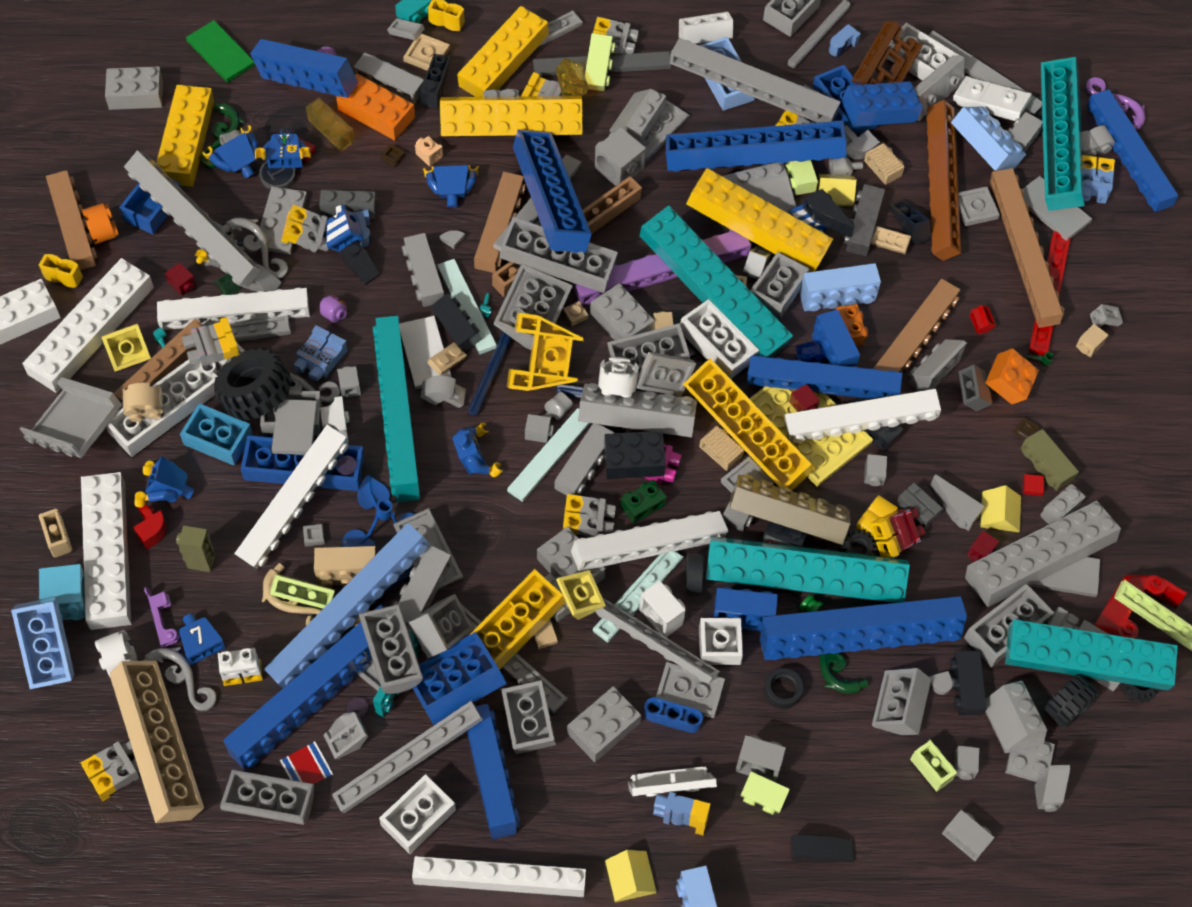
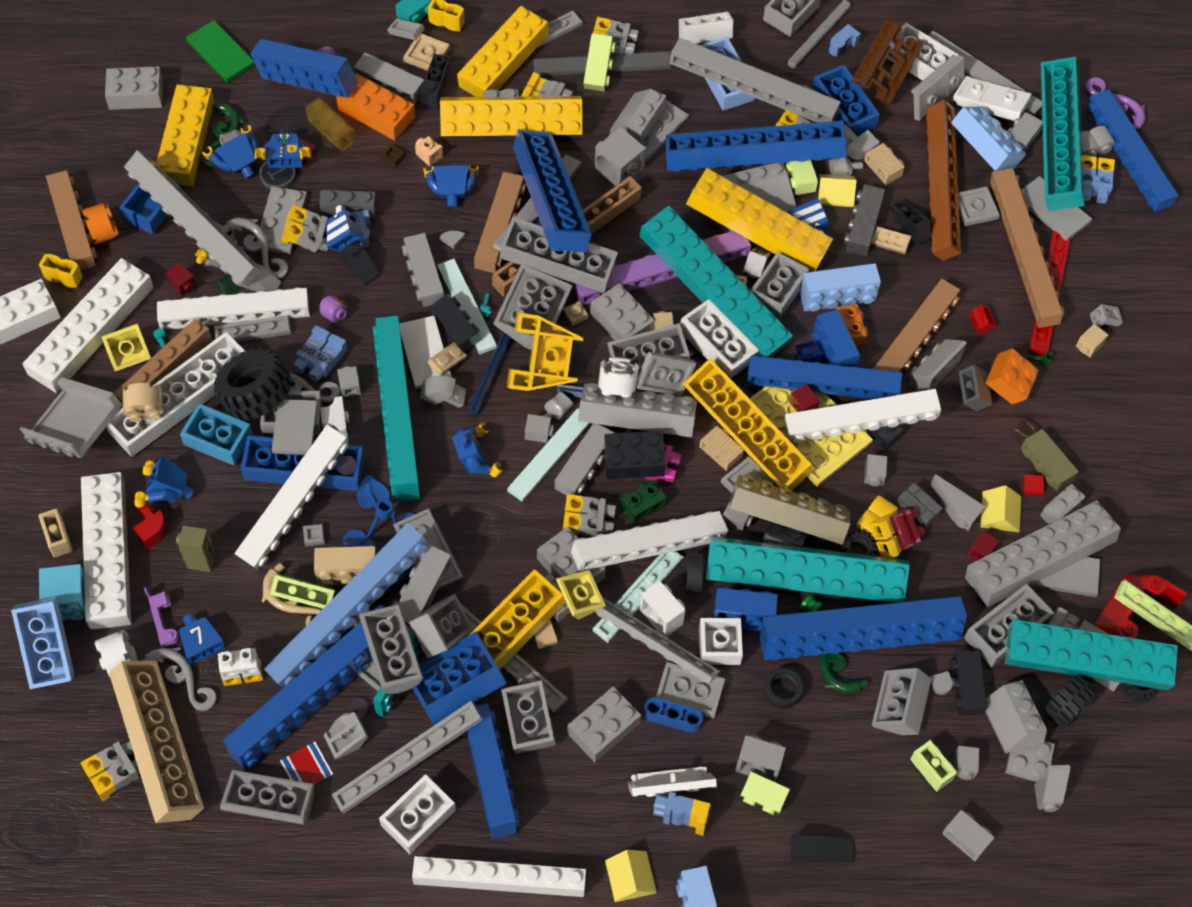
(212, 343): light grey hips -> none
(571, 78): clear yellow brick -> none
(825, 212): black slope -> none
(881, 104): blue brick -> none

